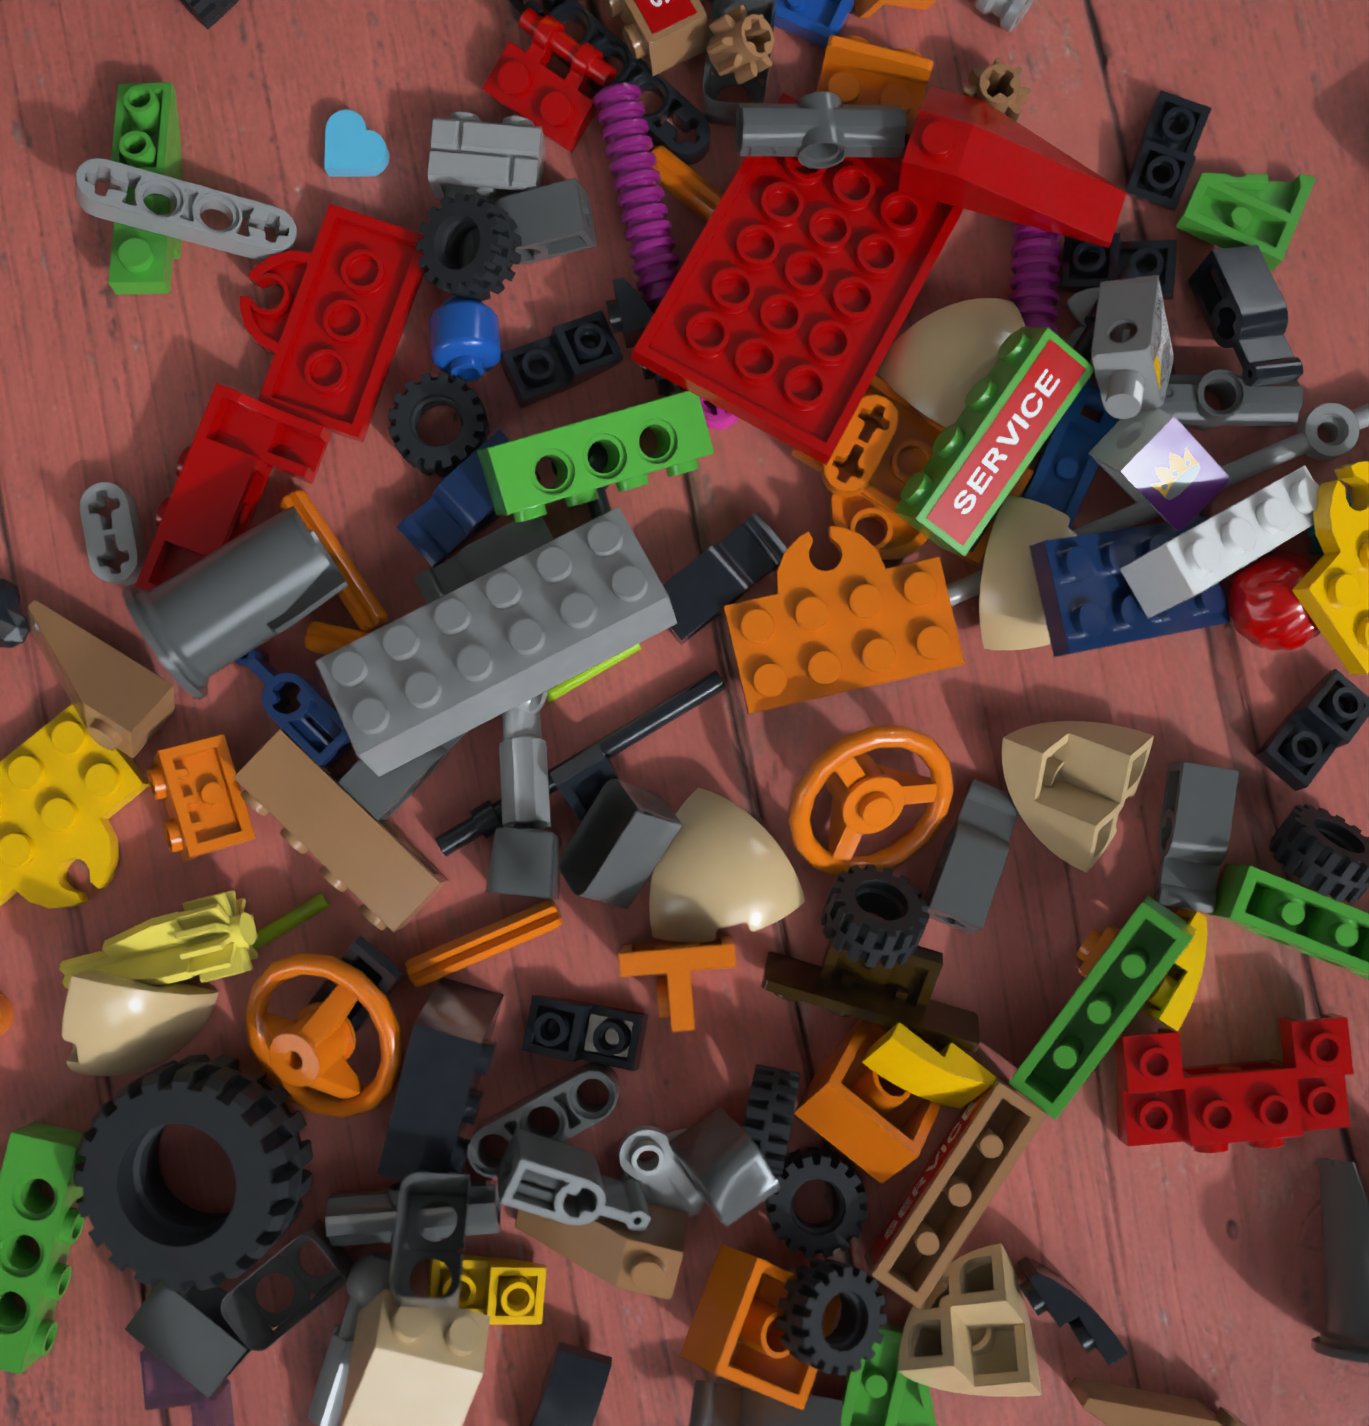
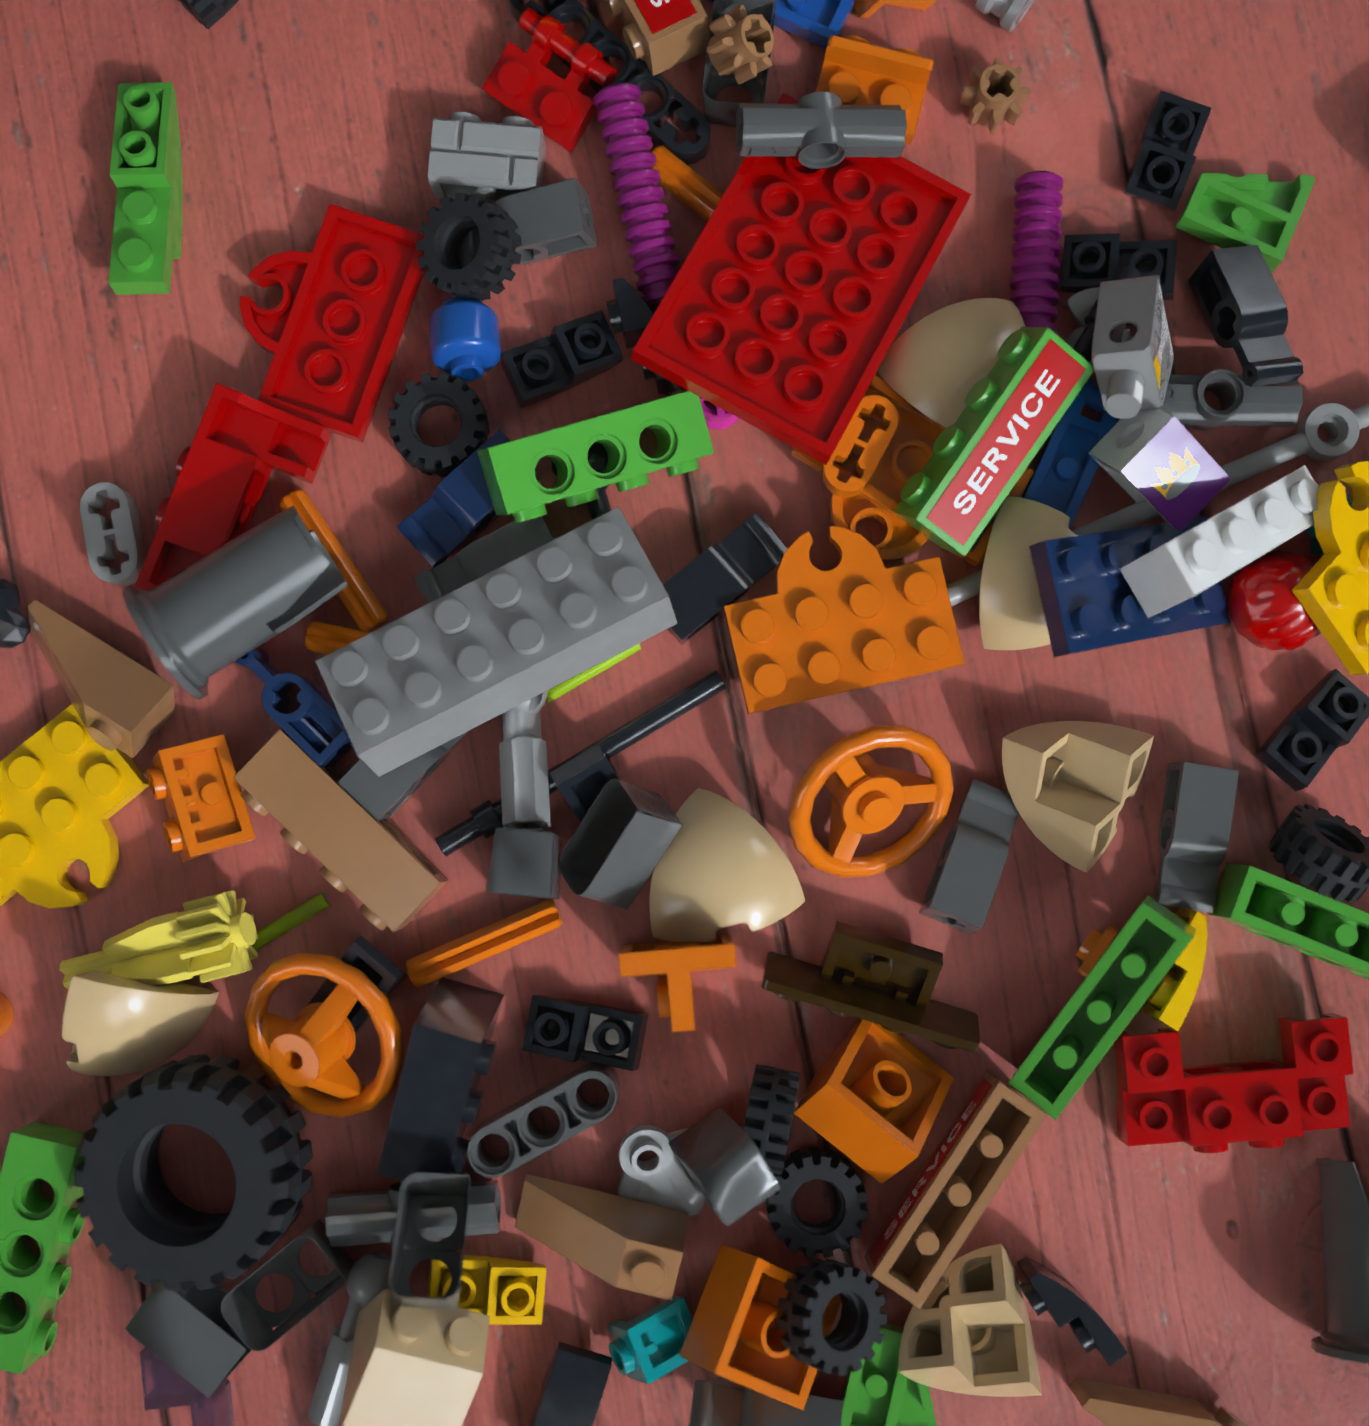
(189, 203): light grey beam -> none
(352, 148): medium azure tile -> none
(565, 1184): dark grey piece -> none
(651, 1342): none -> teal bracket
(865, 935): black tyre -> none
(939, 1077): yellow slope -> none
(994, 166): red wedge -> none

